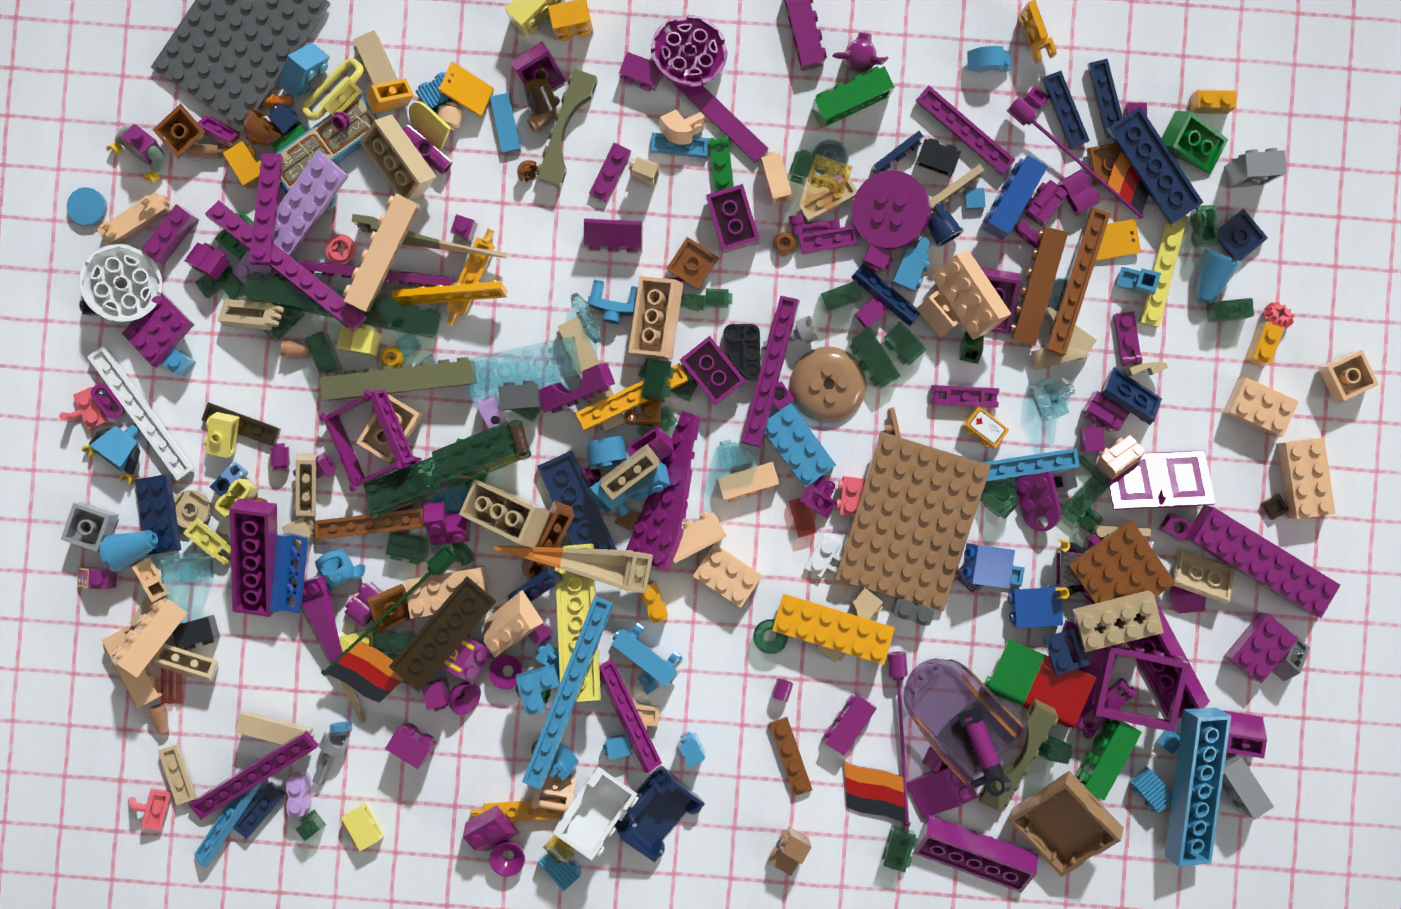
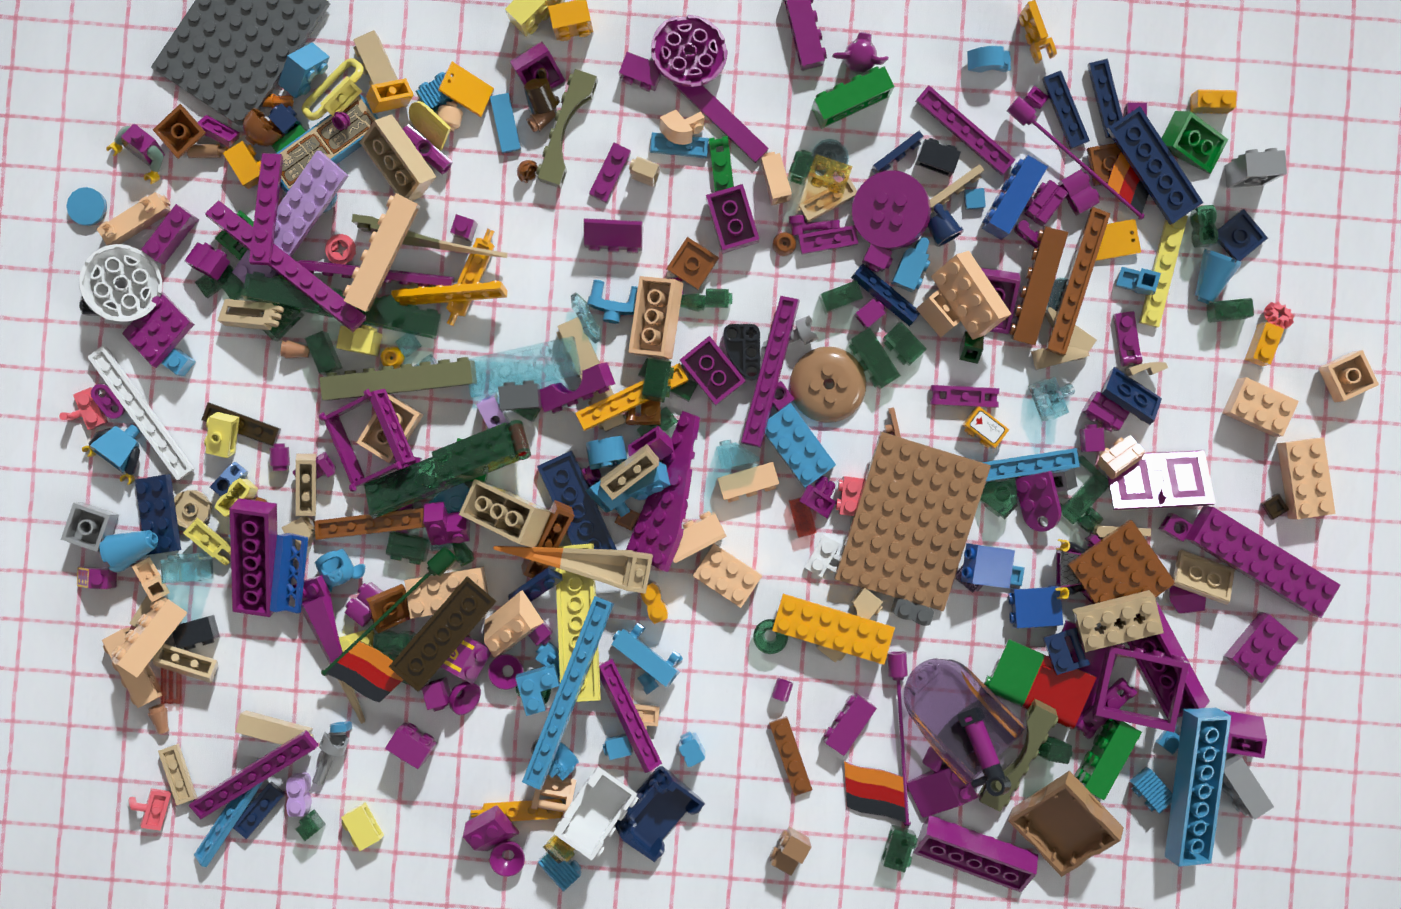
(1293, 661): flat silver arch -> none

